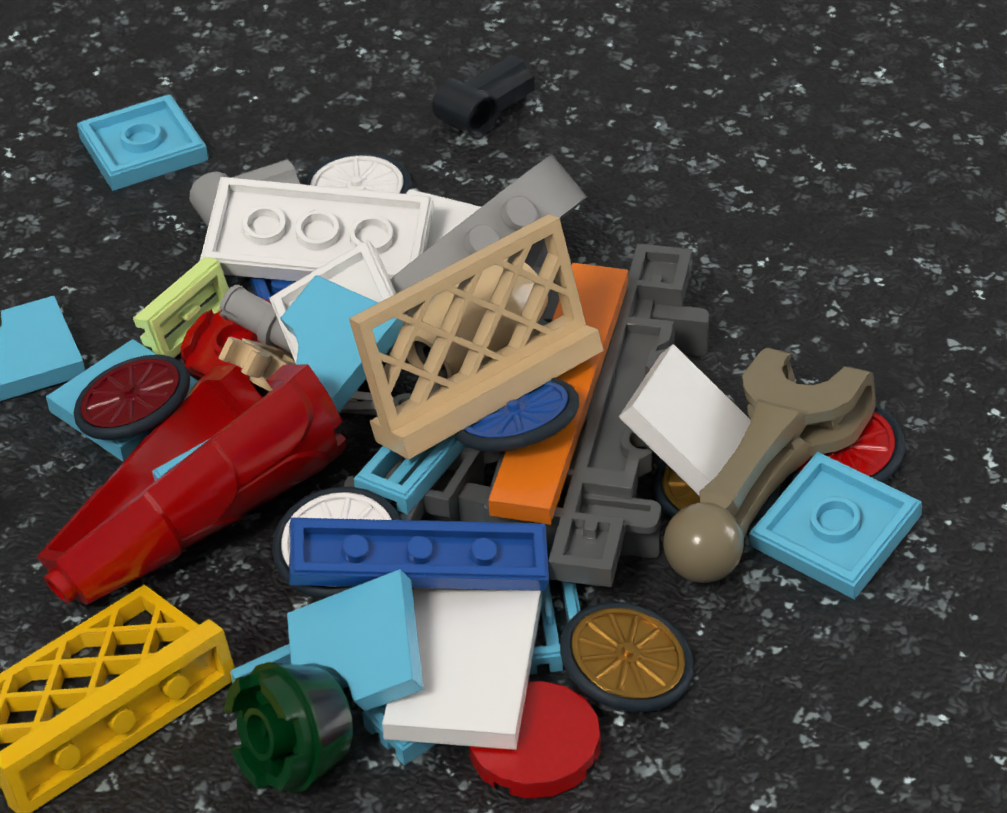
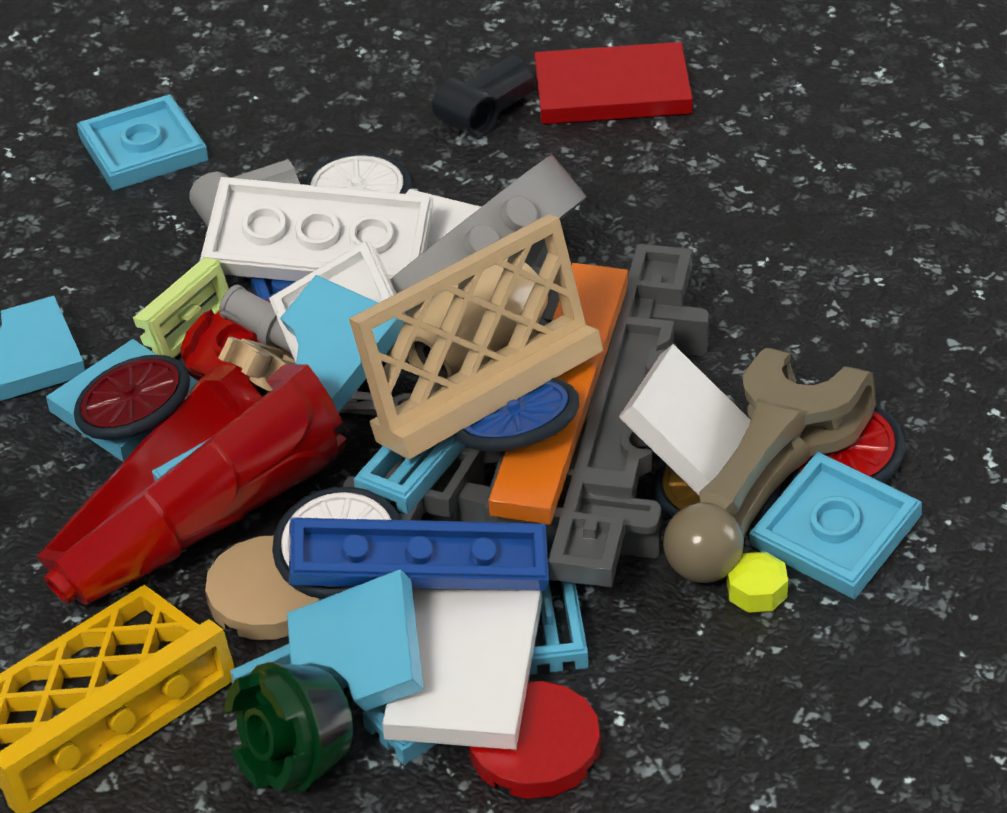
(250, 592): none -> tan tile
(612, 83): none -> red tile
(626, 657): pearl gold wheel -> none
(758, 582): none -> neon yellow tile

